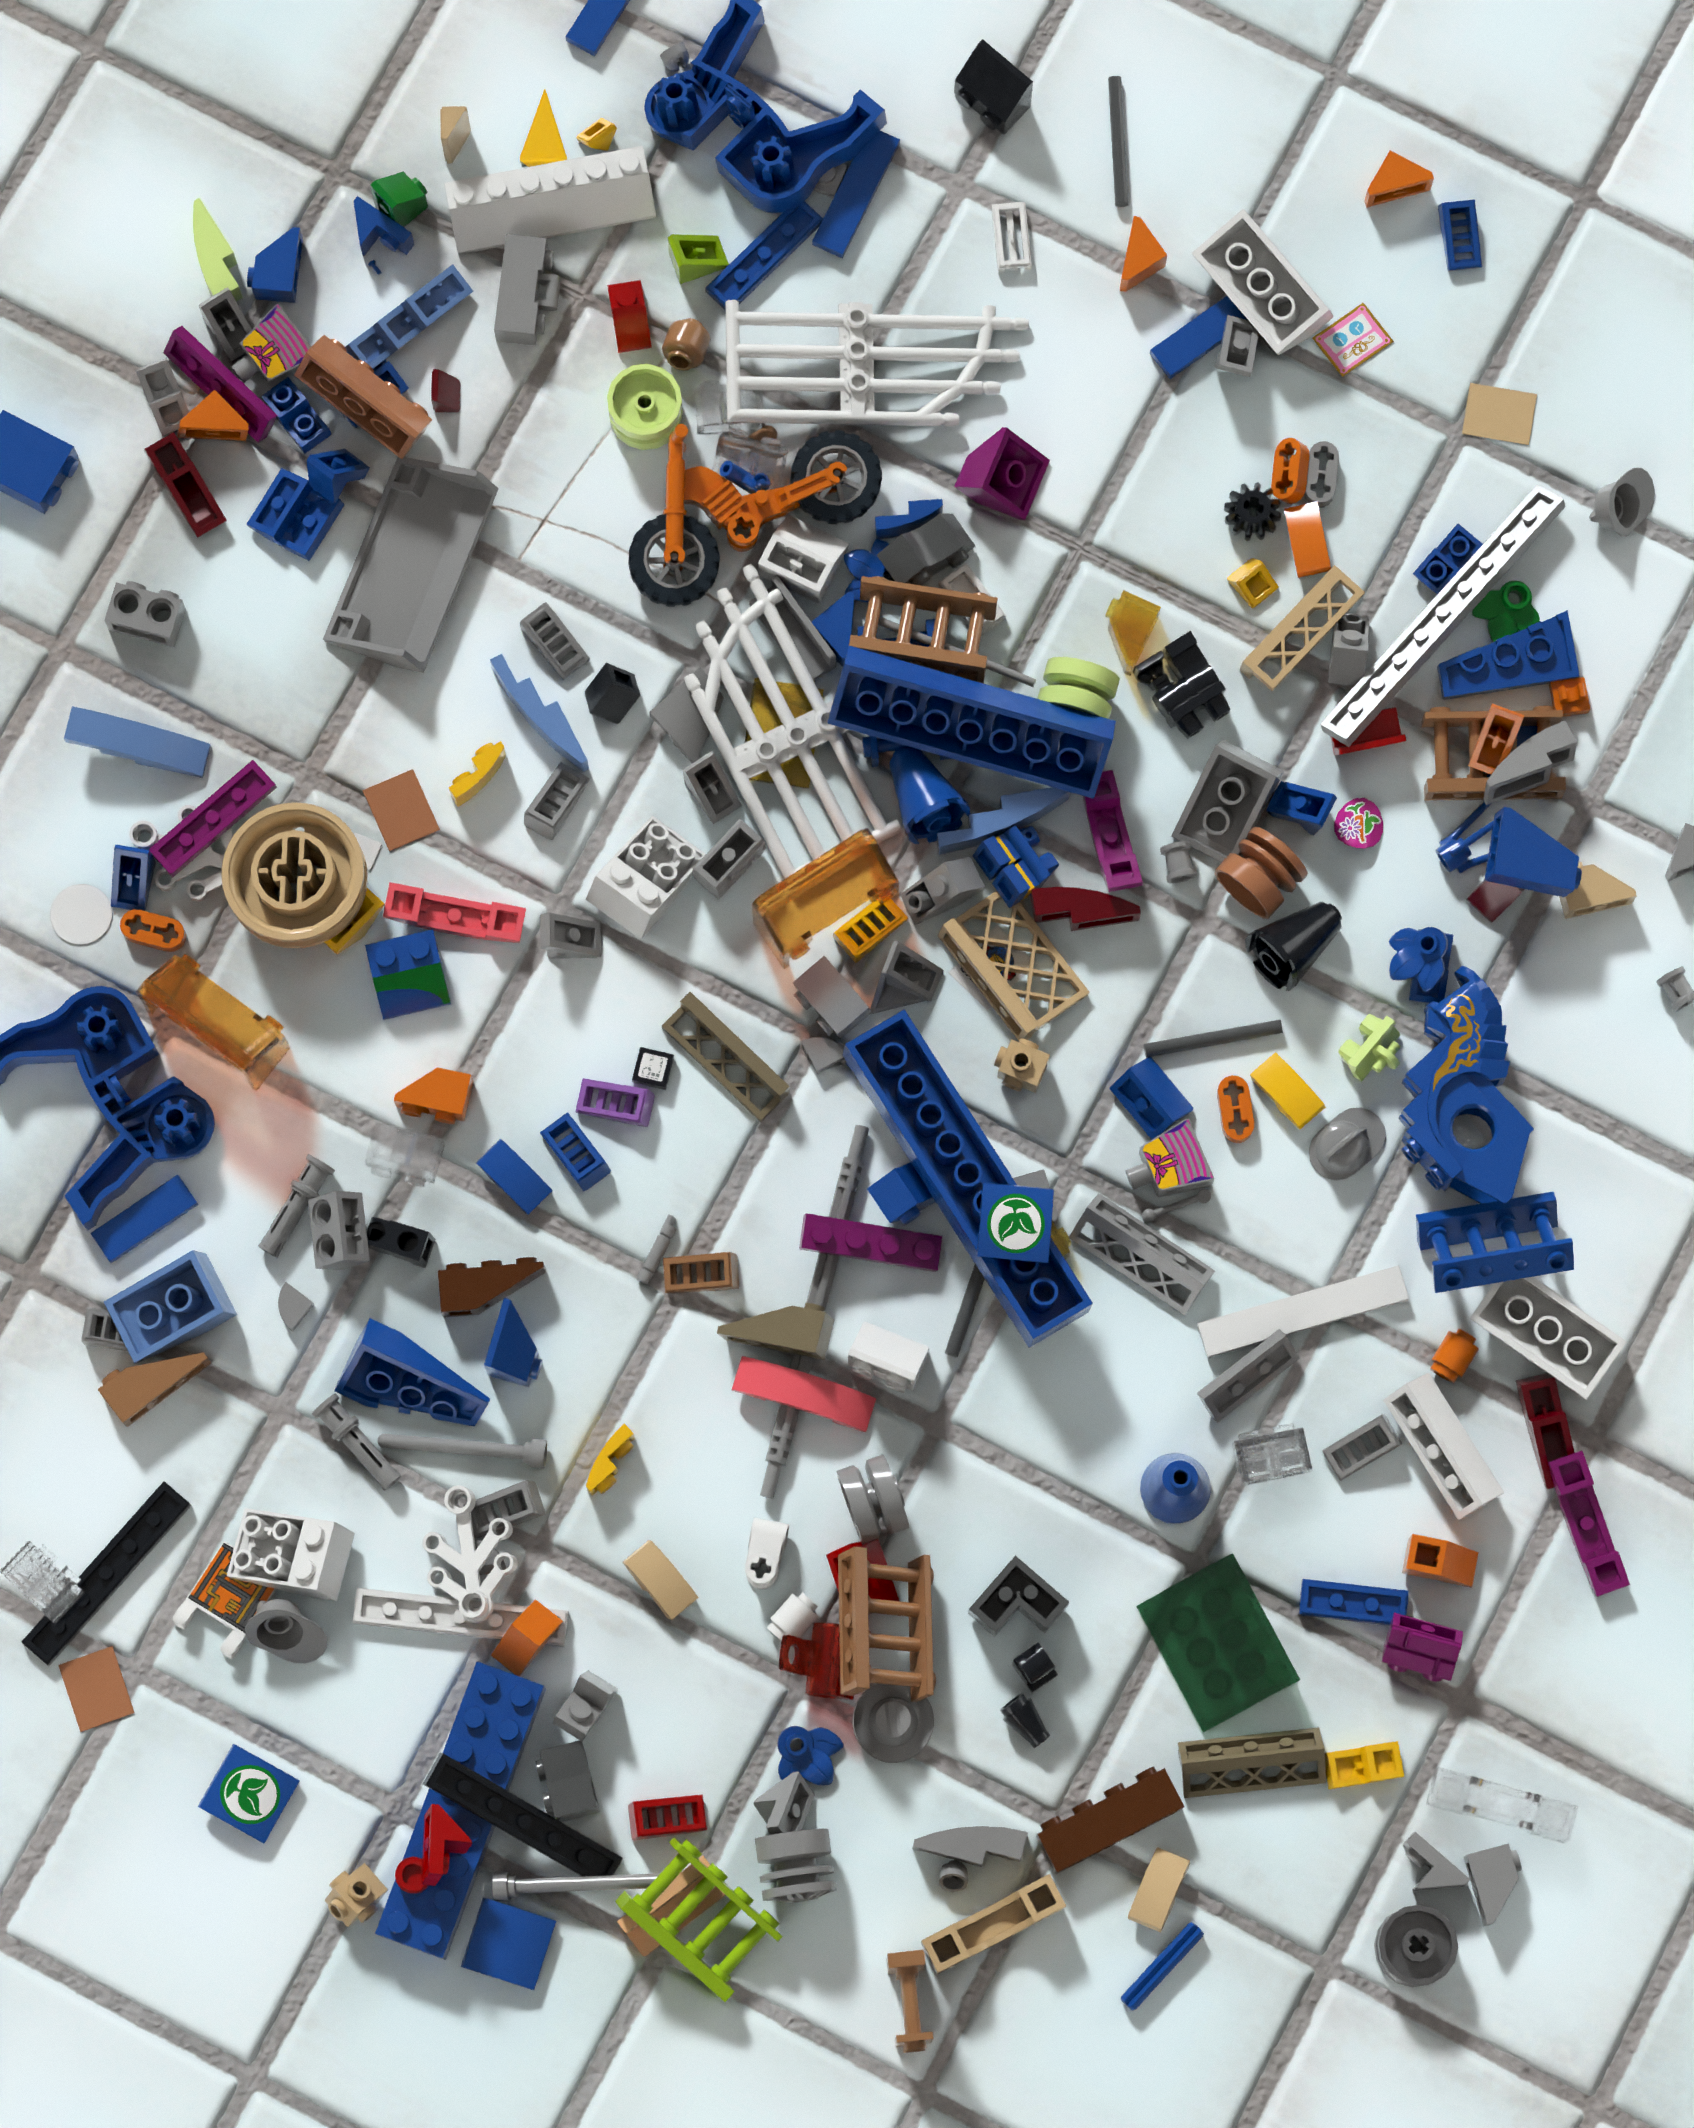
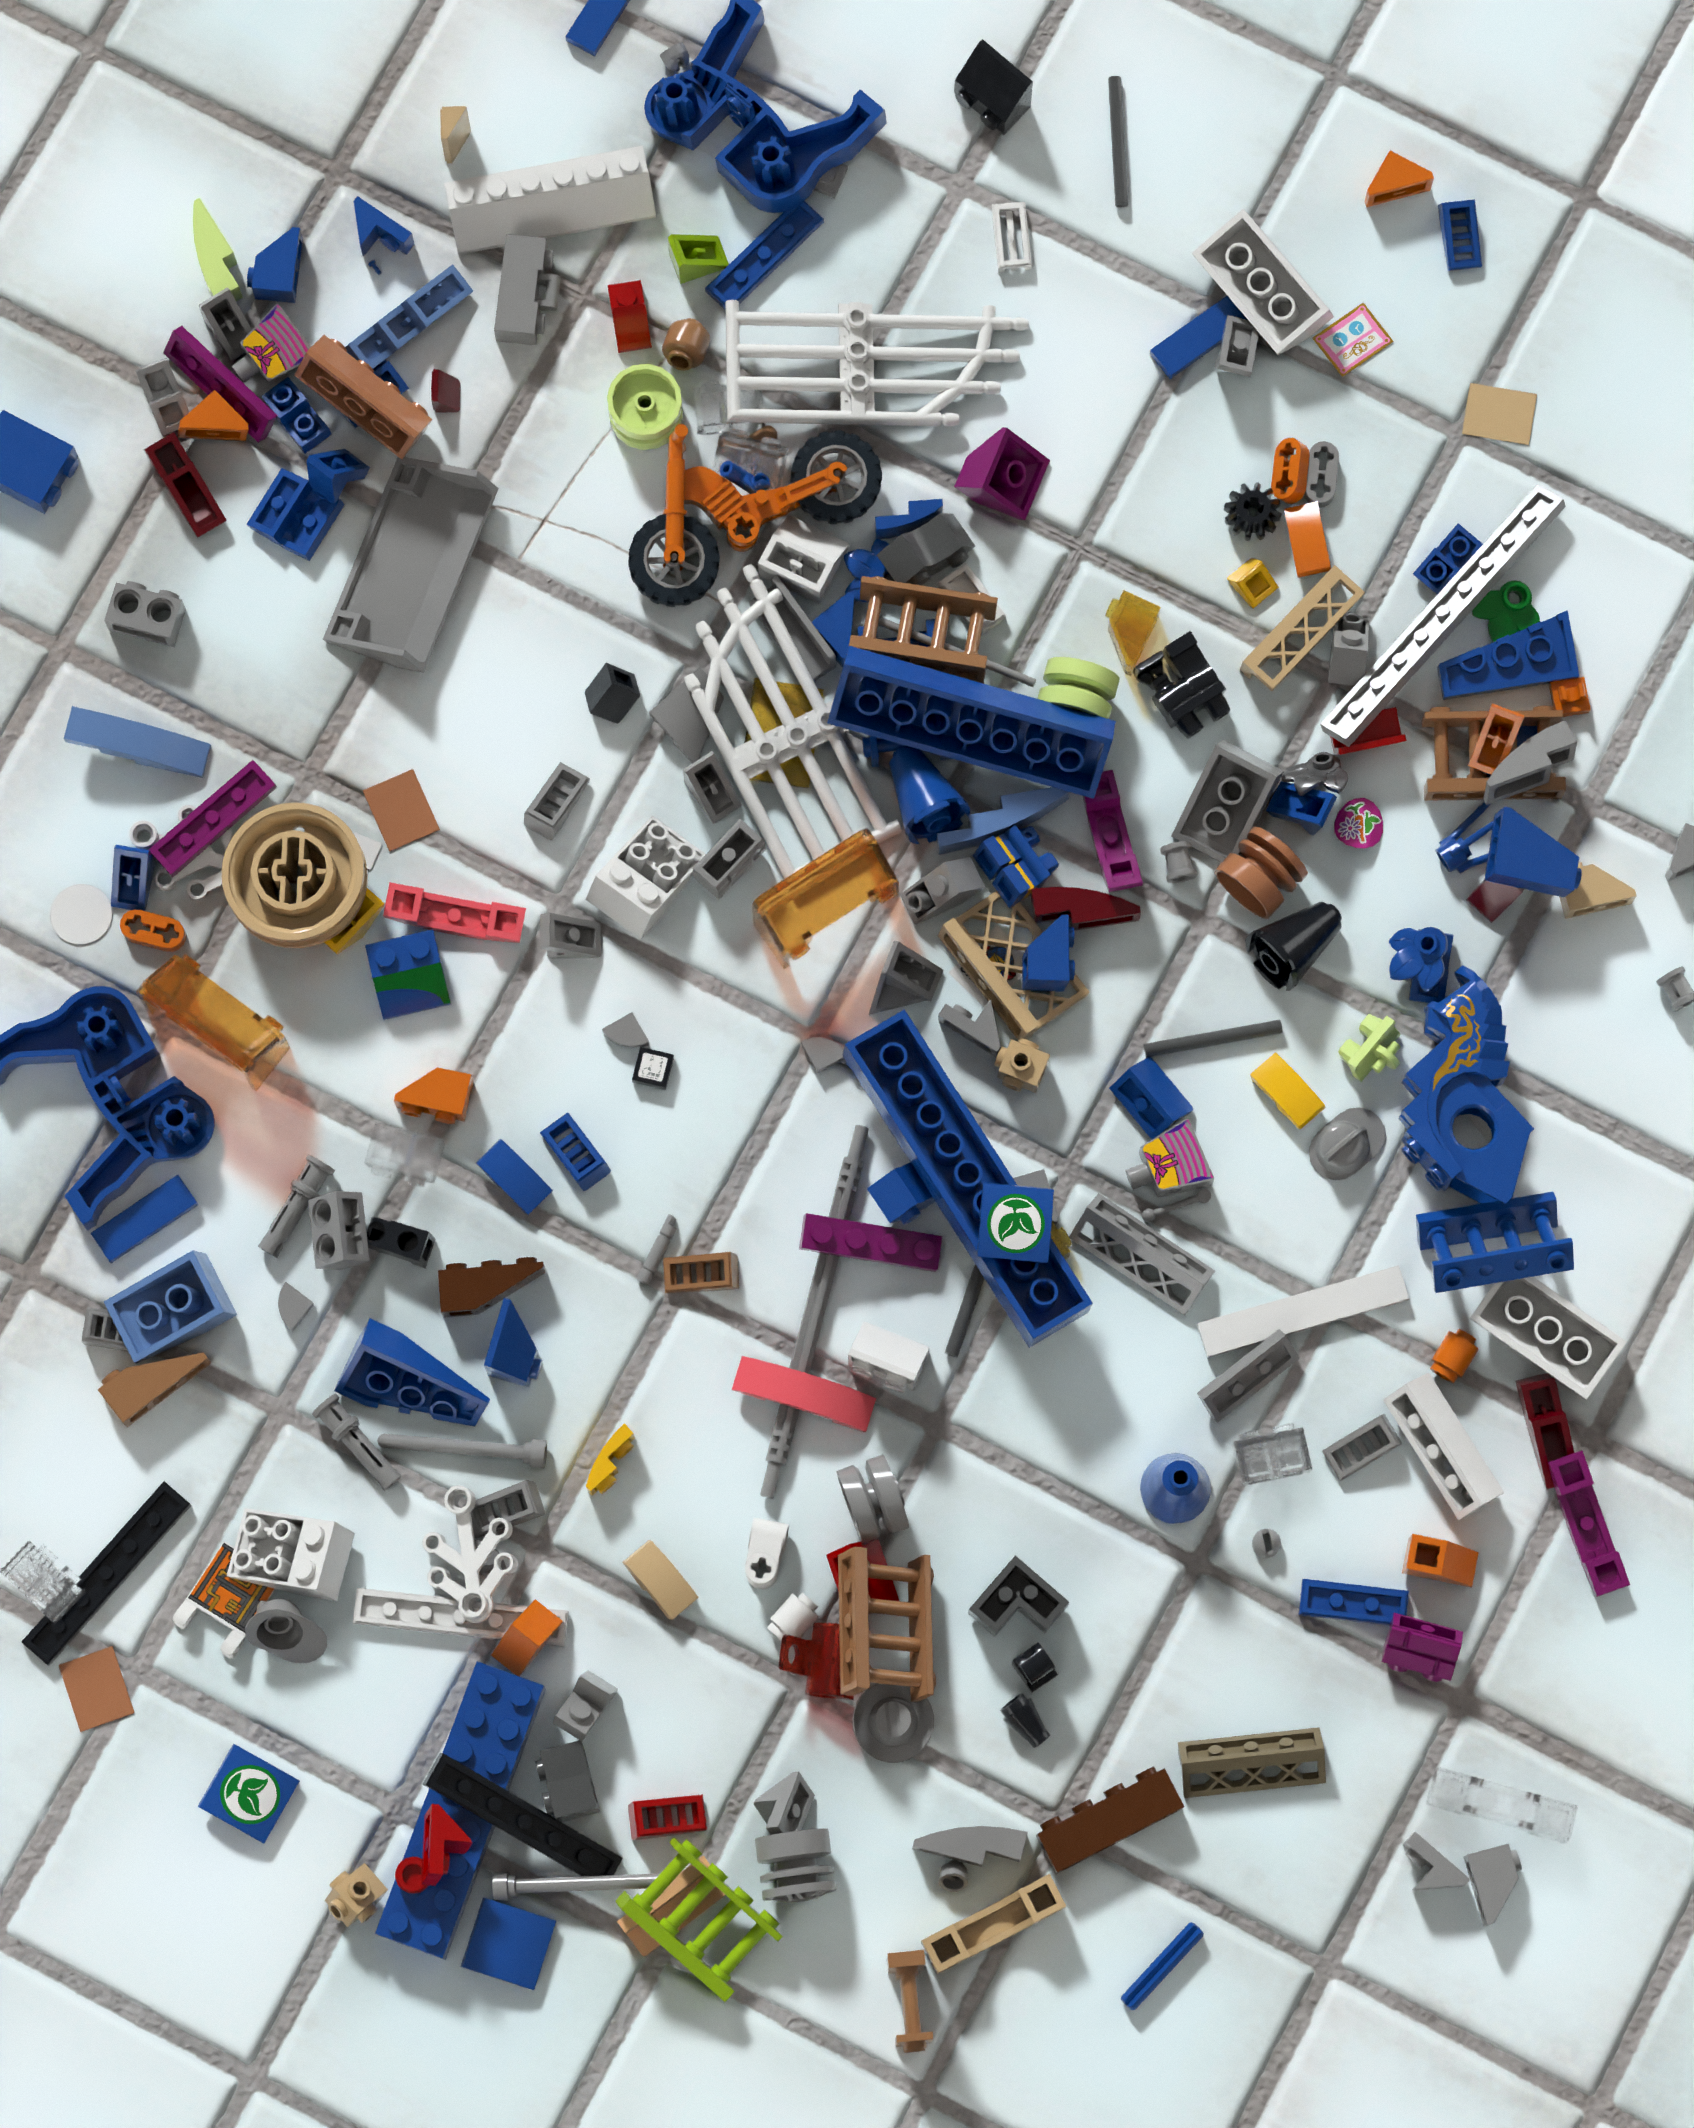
(399, 197): green slope -> none
(486, 764): yellow slope -> none
(536, 617): light grey slope -> none
(543, 140): yellow sticker -> none
(545, 720): medium blue slope -> none
(598, 135): yellow slope -> none
(626, 1032): none -> light grey tile
(643, 1108): medium lavender slope -> none
(735, 1047): dark tan fence -> none
(786, 1330): dark tan slope -> none
(812, 1758): blue plate -> none
(831, 998): light grey brick -> none
(848, 944): yellow slope -> none
(855, 194): blue tile -> none
(981, 1032): none -> light grey slope
(1047, 959): none -> blue slope
(1142, 257): orange slope -> none
(1158, 1889): tan slope -> none
(1218, 1643): clear green slope -> none
(1227, 1110): orange beam -> none
(1258, 1543): none -> light grey hinge
(1319, 770): none -> flat silver plate
(1363, 1765): yellow slope -> none
(1437, 1943): flat silver wheel -> none
(1625, 502): light grey piece -> none

